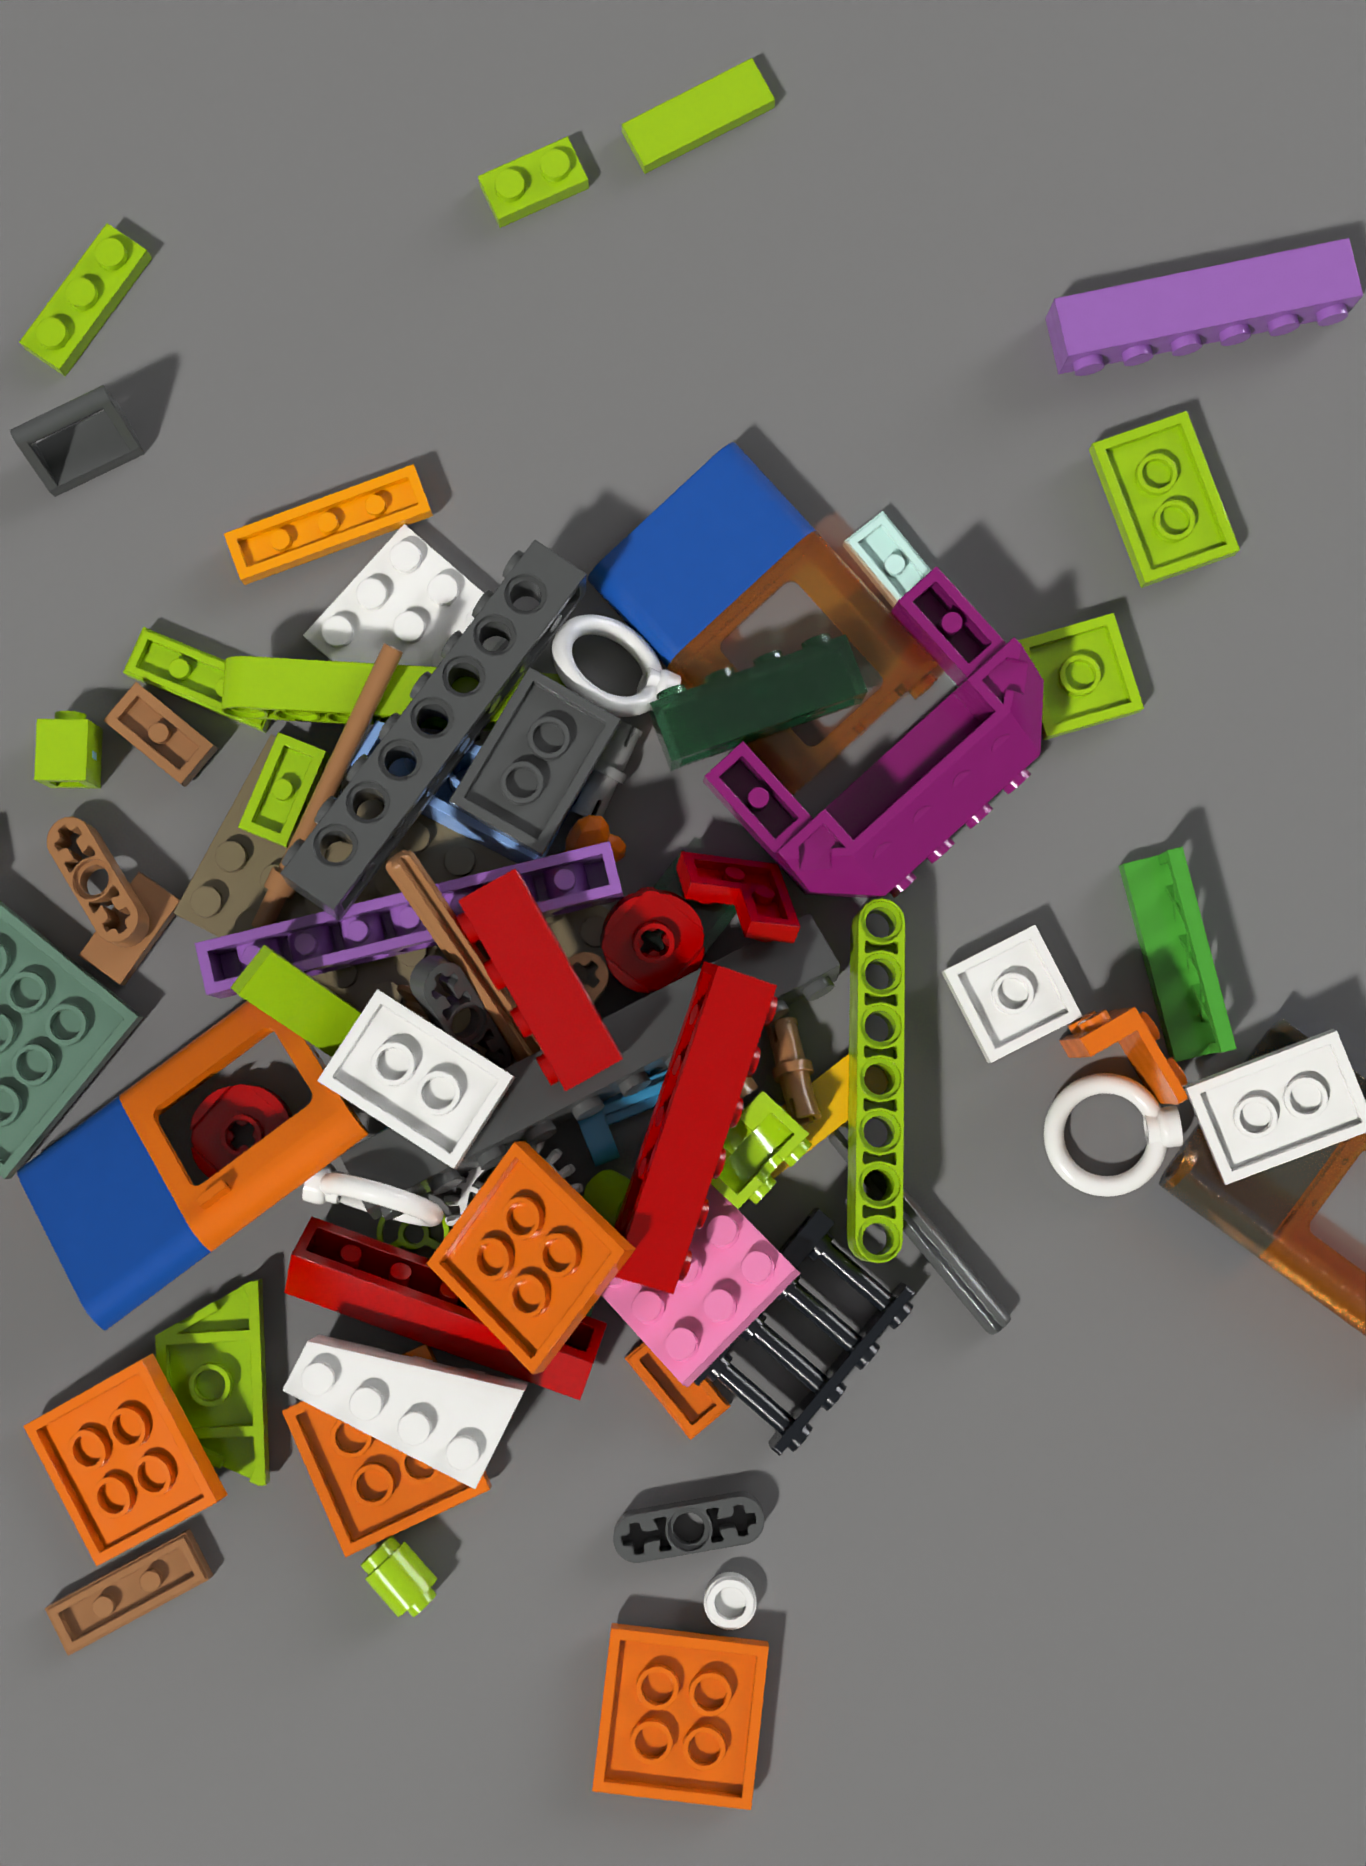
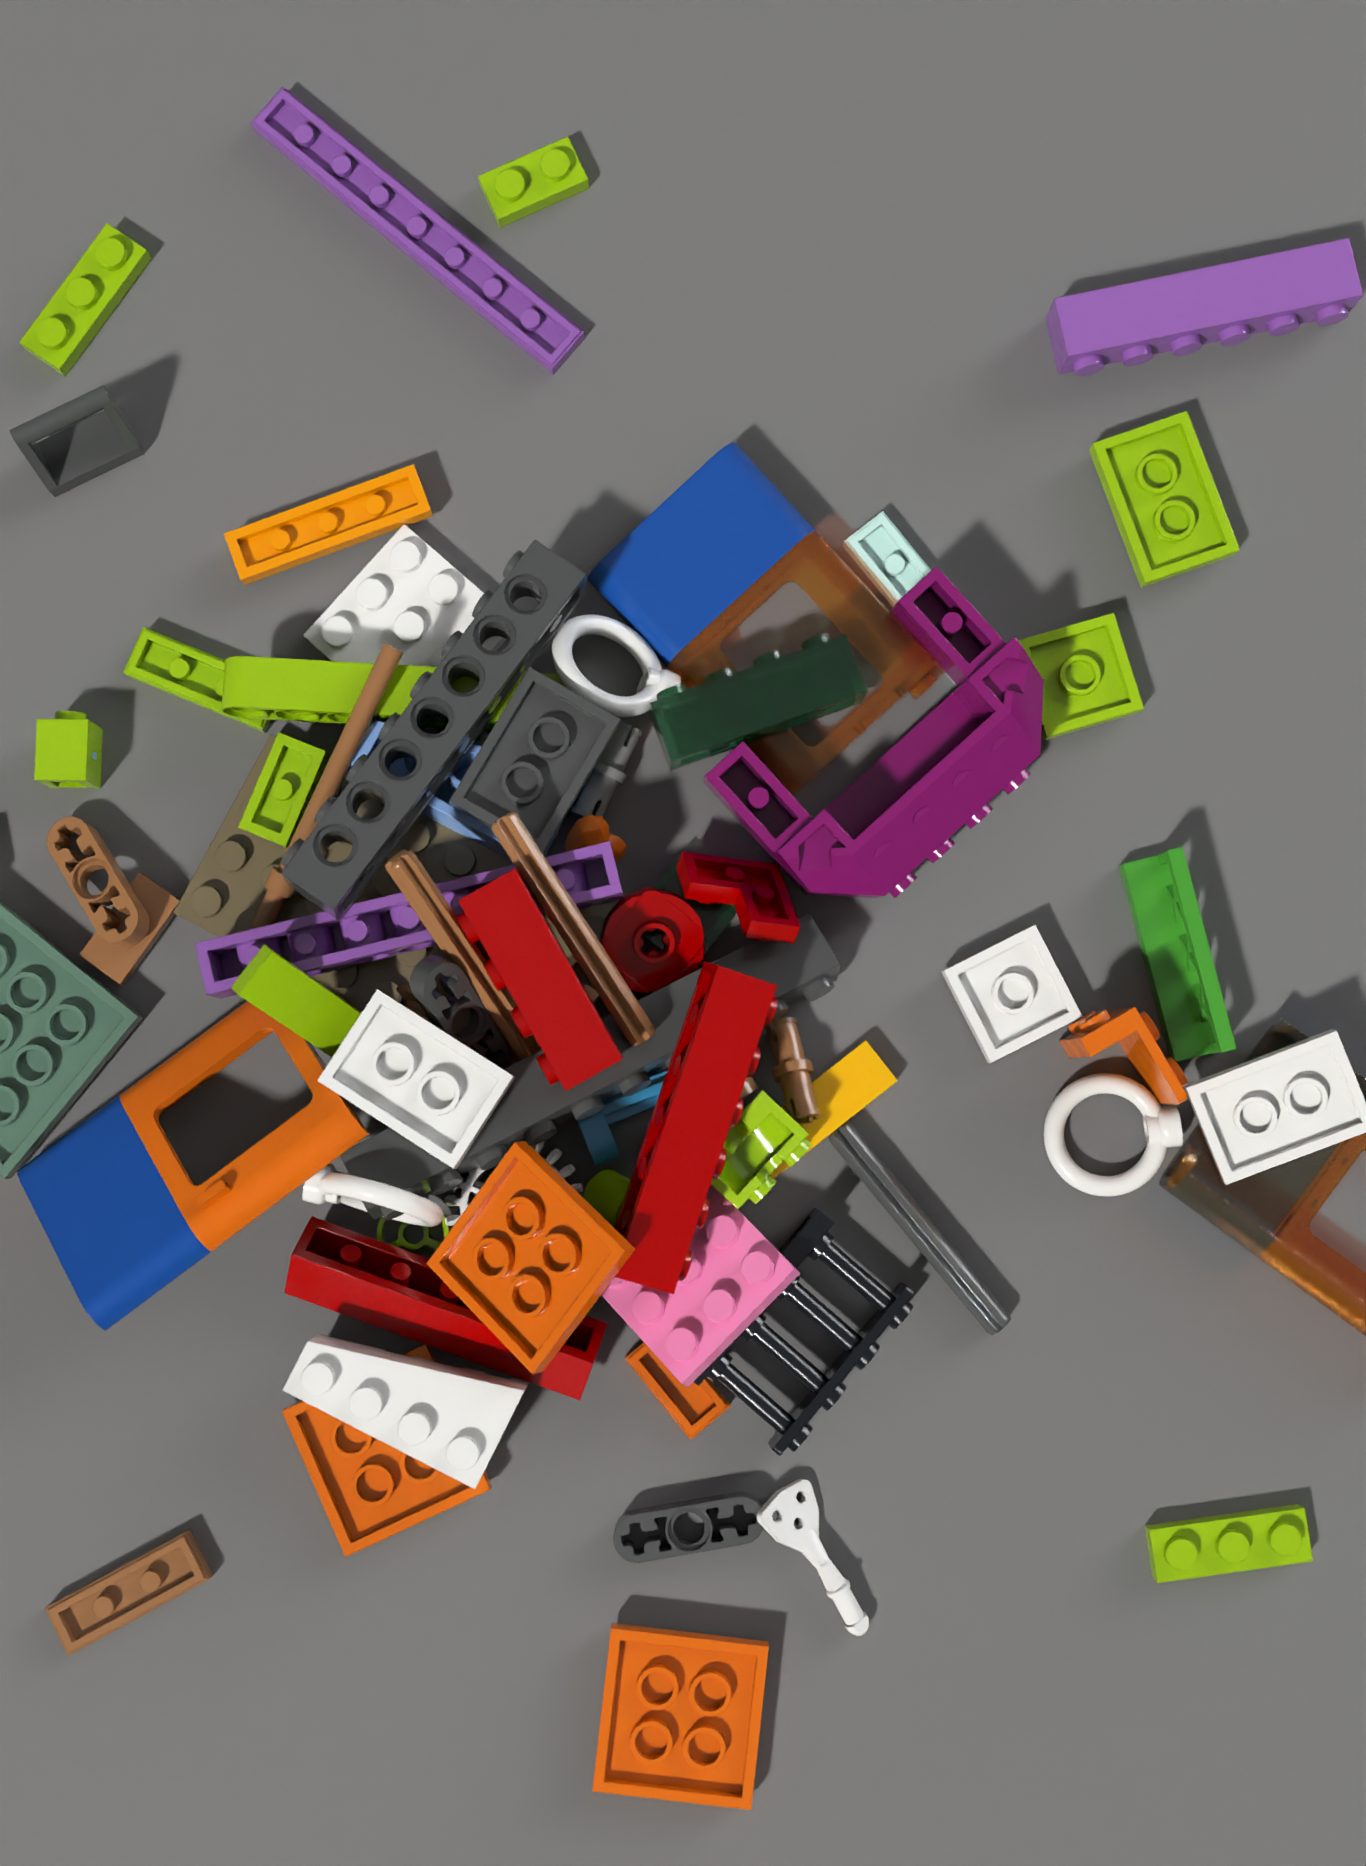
(125, 1460): orange plate -> none
(160, 734): medium nougat plate -> none
(220, 1379): lime wing -> none
(224, 1108): red plate -> none
(399, 1577): lime brick -> none
(418, 230): none -> medium lavender tile
(573, 928): none -> medium nougat axle
(698, 115): lime tile -> none
(730, 1600): white tile -> none
(806, 1540): none -> white piece
(864, 1104): lime beam -> none
(1228, 1543): none -> lime plate

